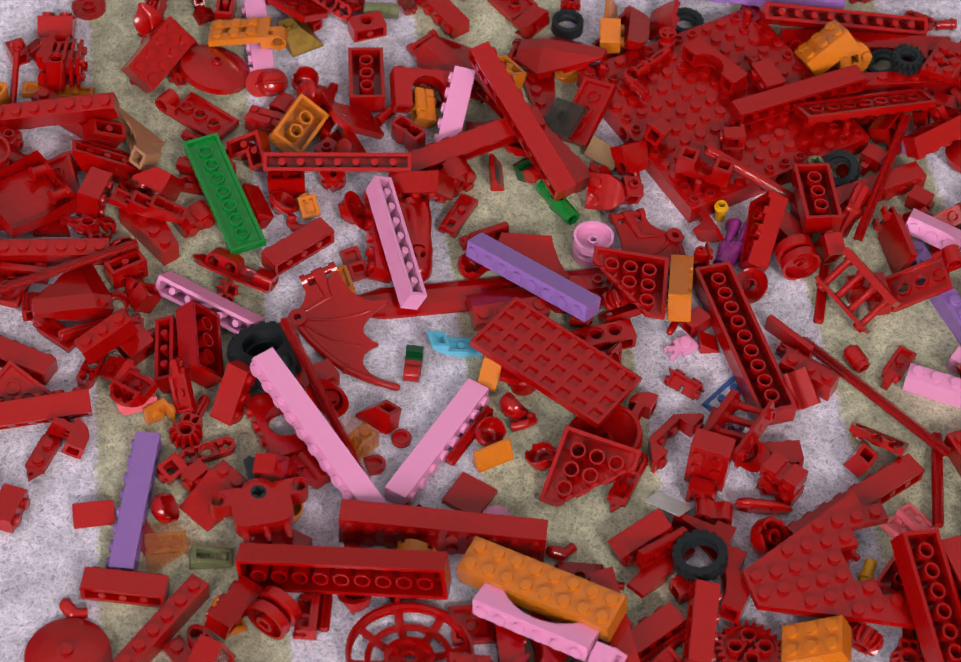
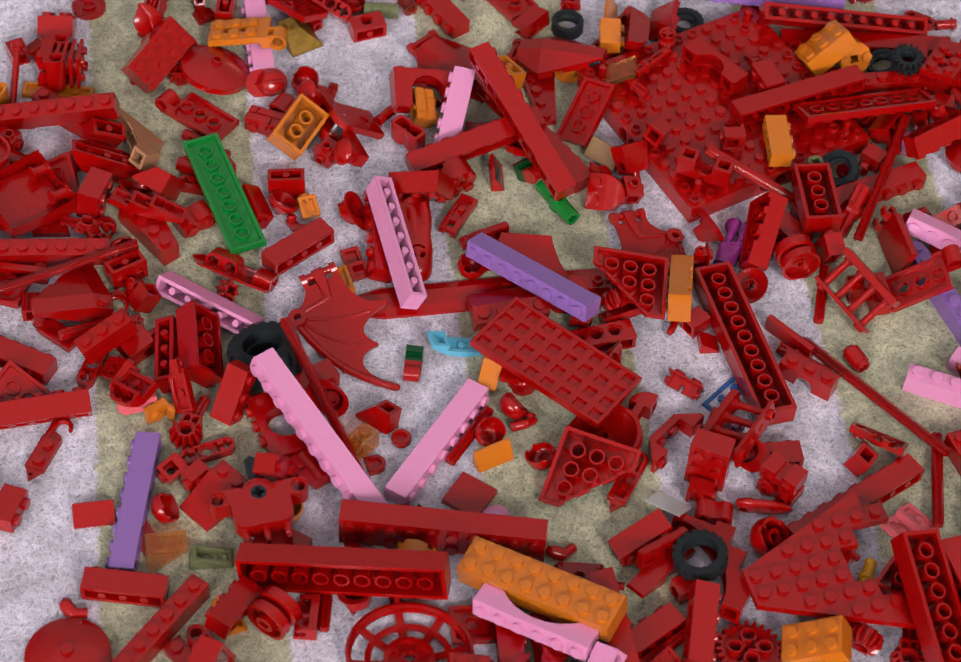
(74, 433): red brick -> none
(250, 147): red brick -> none
(332, 181): red brick -> none
(335, 162): red brick -> none
(366, 78): red brick -> none
(564, 117): clear smoke plate -> none
(586, 237): bright pink wheel -> none
(621, 70): none -> clear orange piece
(683, 345): bright pink plate -> none
(721, 208): light orange pin -> none
(778, 141): none -> orange brick
(802, 388): red panel -> none
(897, 366): red hinge -> none
(919, 198): red brick -> none

